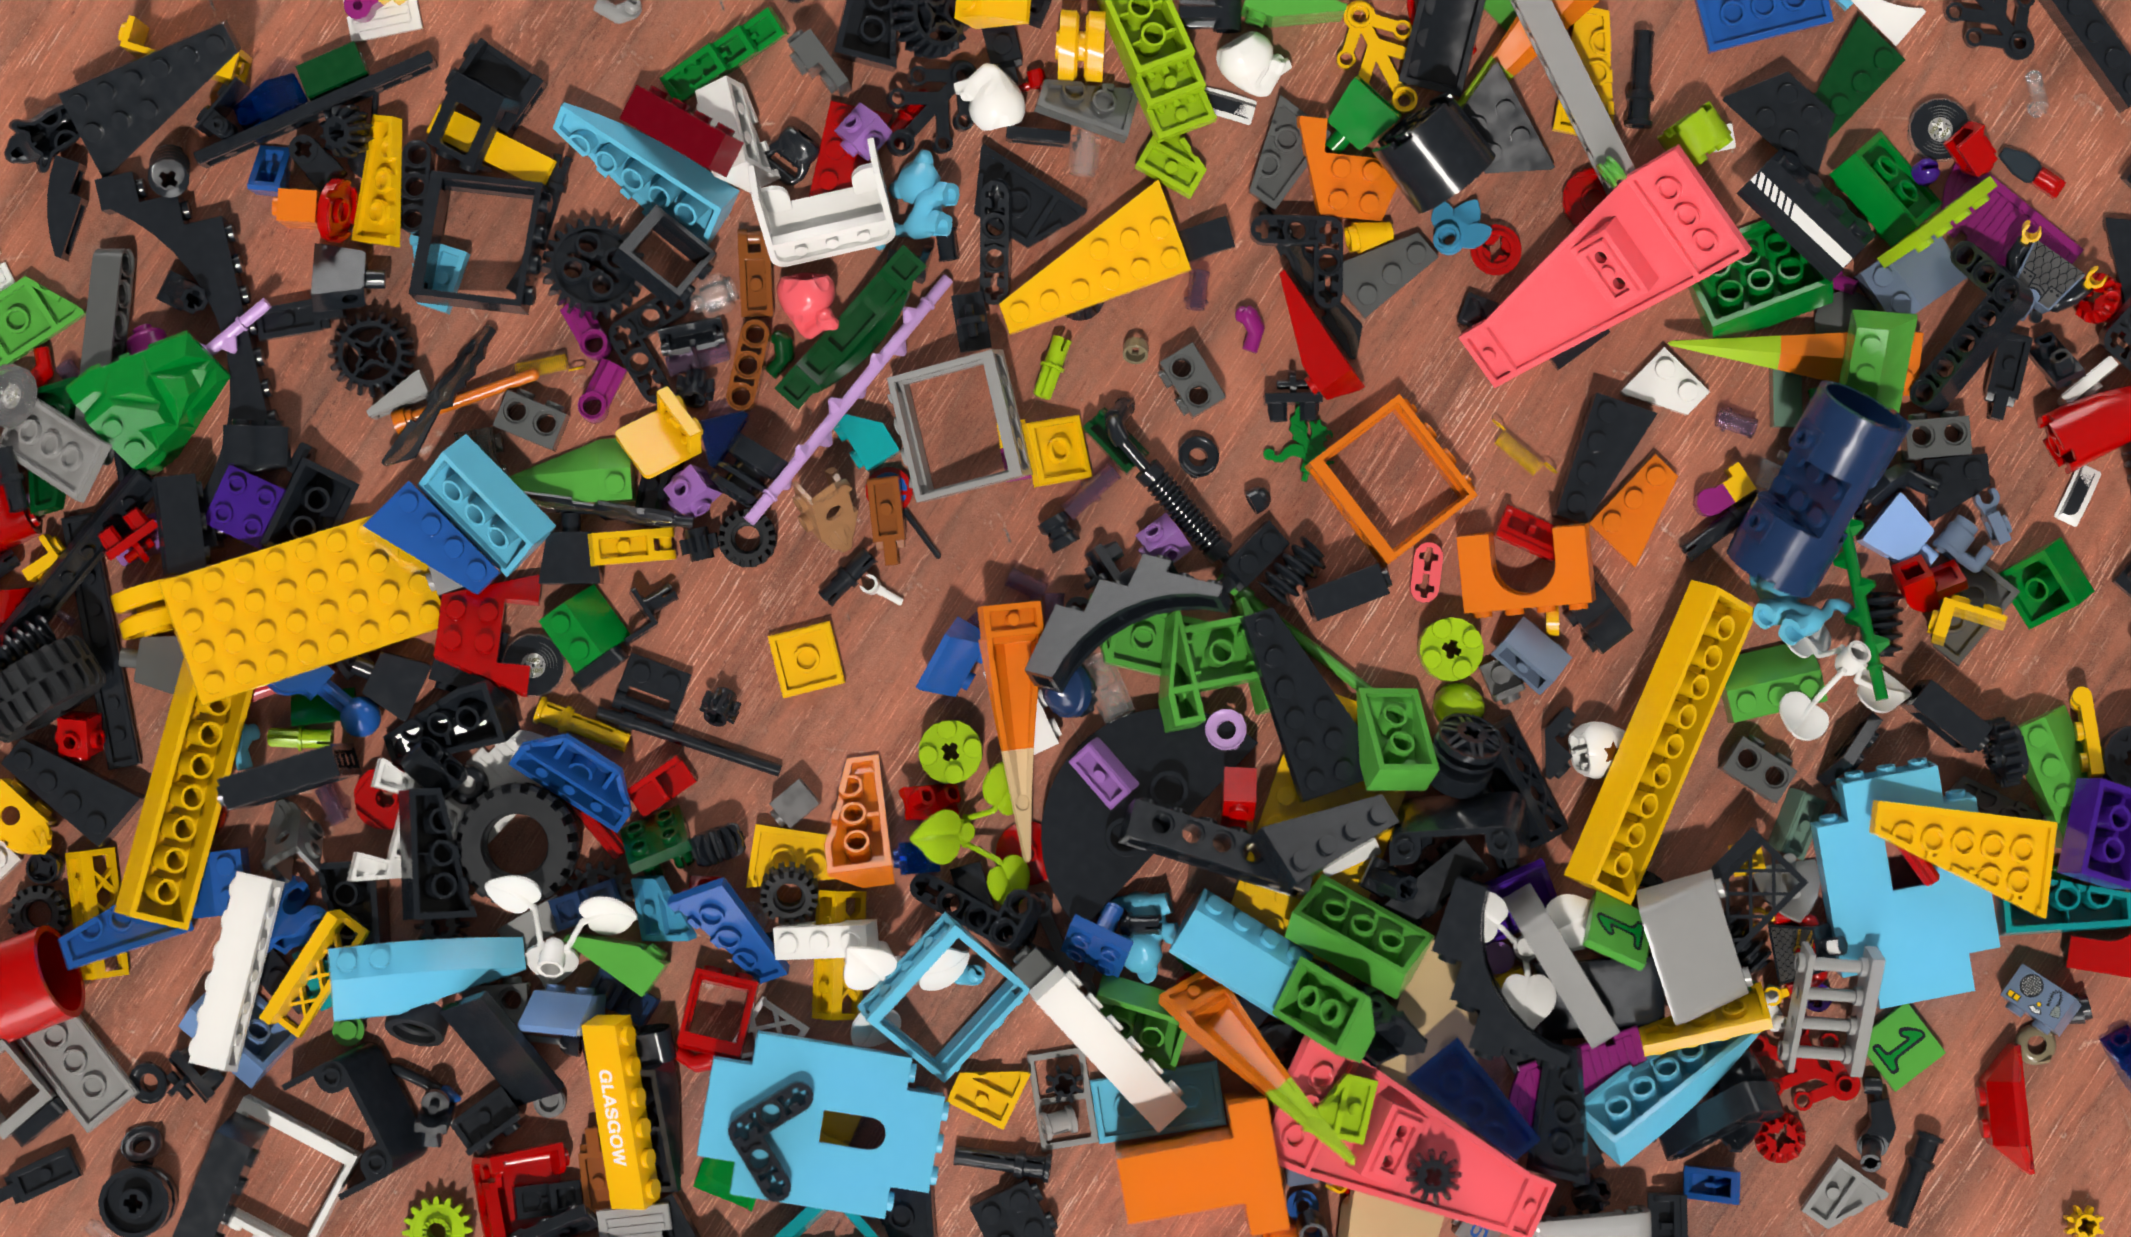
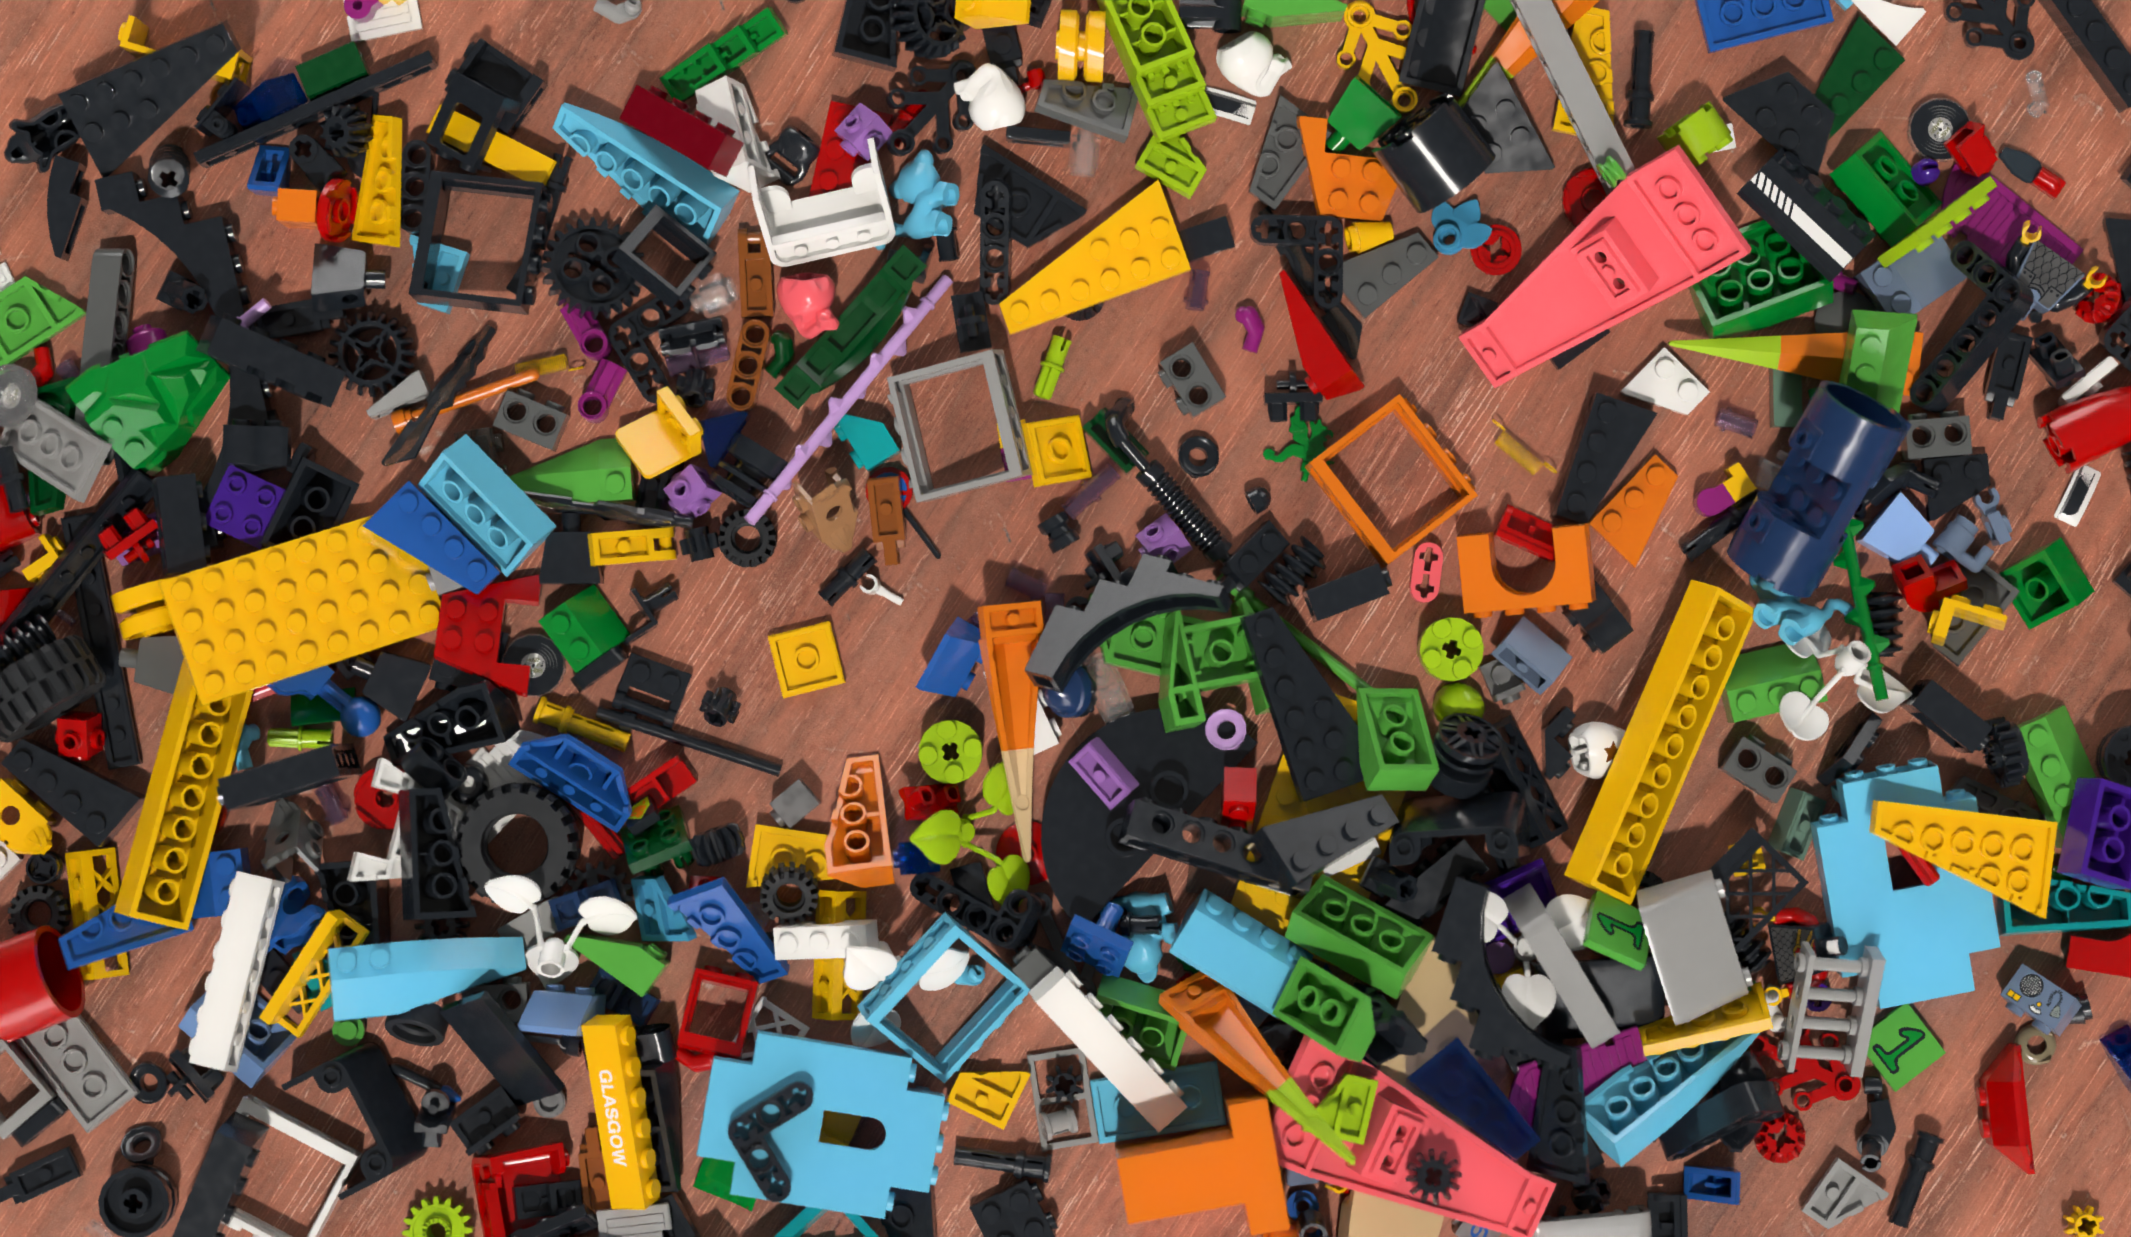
(270, 360): none -> black wedge
(643, 815): none -> black tile
(812, 58): dark grey plate -> none
(1135, 357): dark tan hinge -> none
(1552, 622): yellow tile -> none
(1804, 901): light grey shield -> none
(2087, 732): yellow plate -> none

